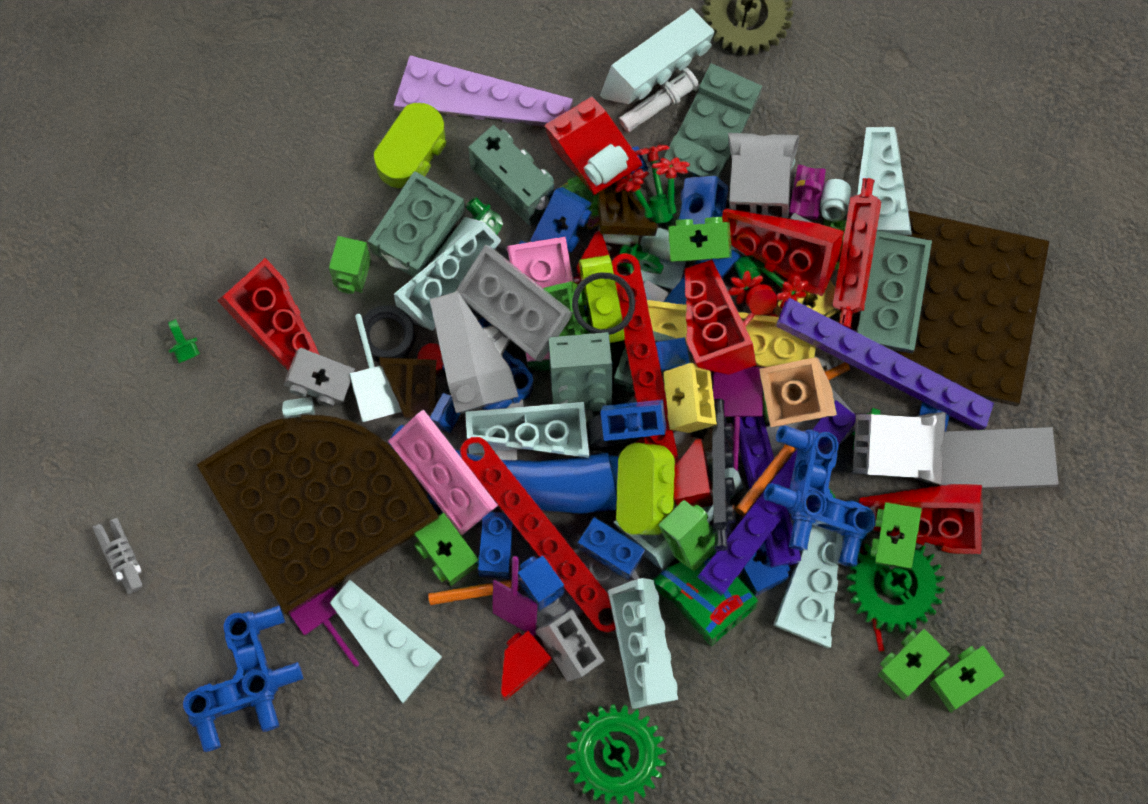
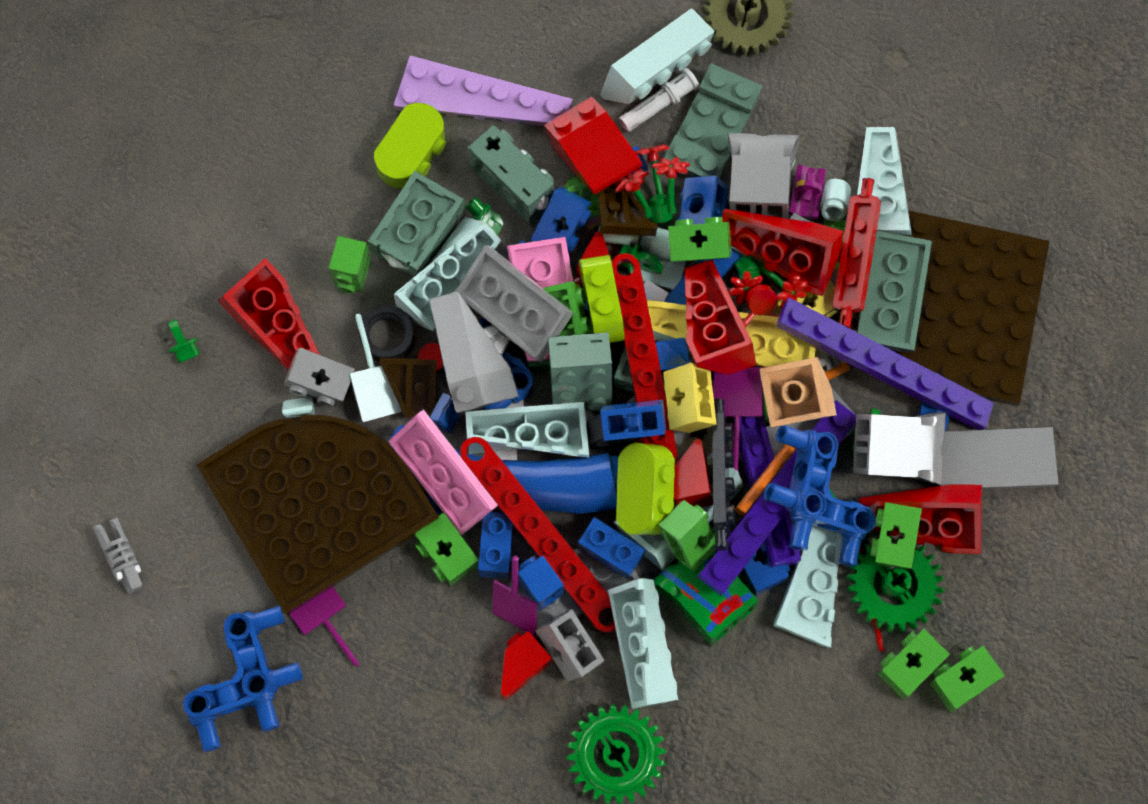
(390, 645): light aqua wing -> none
(464, 593): orange bar -> none
(602, 275): black tyre -> none
(606, 164): light aqua brick -> none

